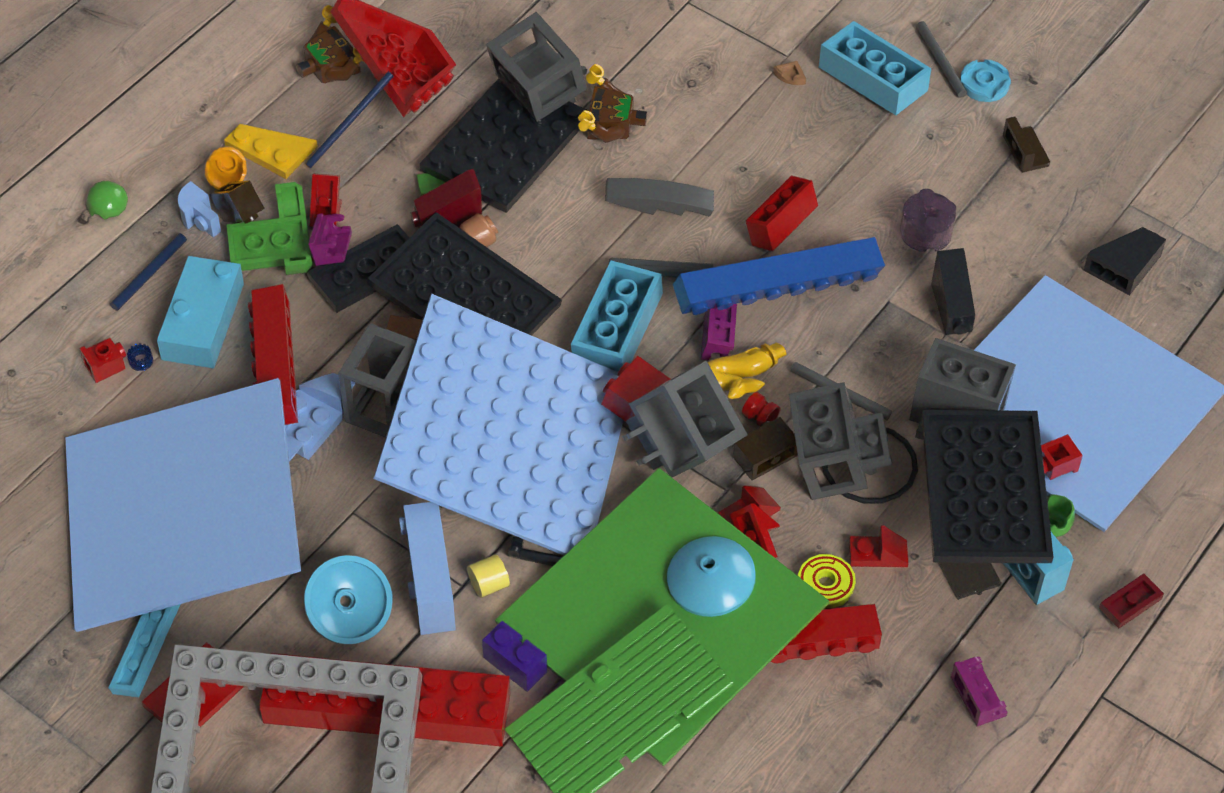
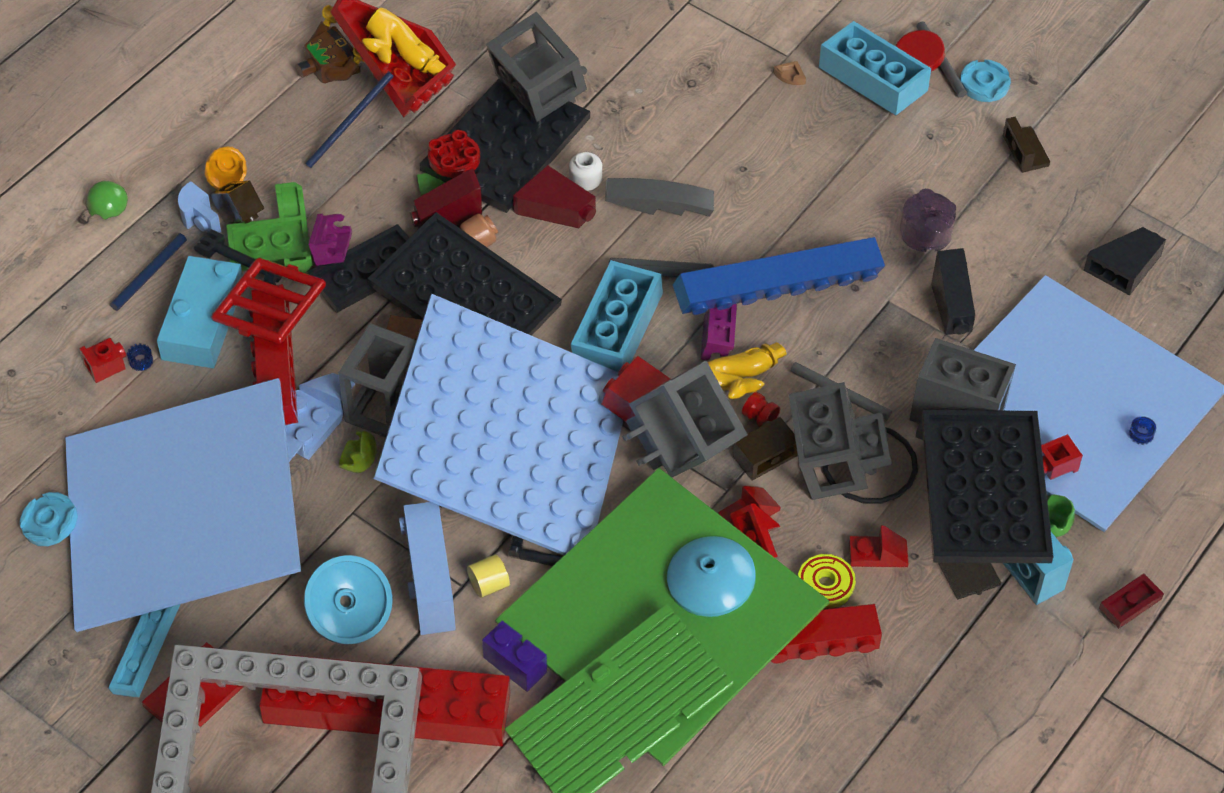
(48, 519): none -> medium azure tile
(214, 243): none -> black hinge
(271, 149): yellow wing -> none
(289, 319): none -> red bar
(324, 196): red slope -> none
(359, 454): none -> lime hair
(387, 26): none -> yellow piece
(453, 154): none -> red tile
(555, 200): none -> dark red slope
(586, 170): none -> white head
(610, 110): torso -> none
(782, 213): red brick -> none
(923, 46): none -> red tile
(977, 691): magenta hinge -> none
(1142, 437): none -> clear blue bush

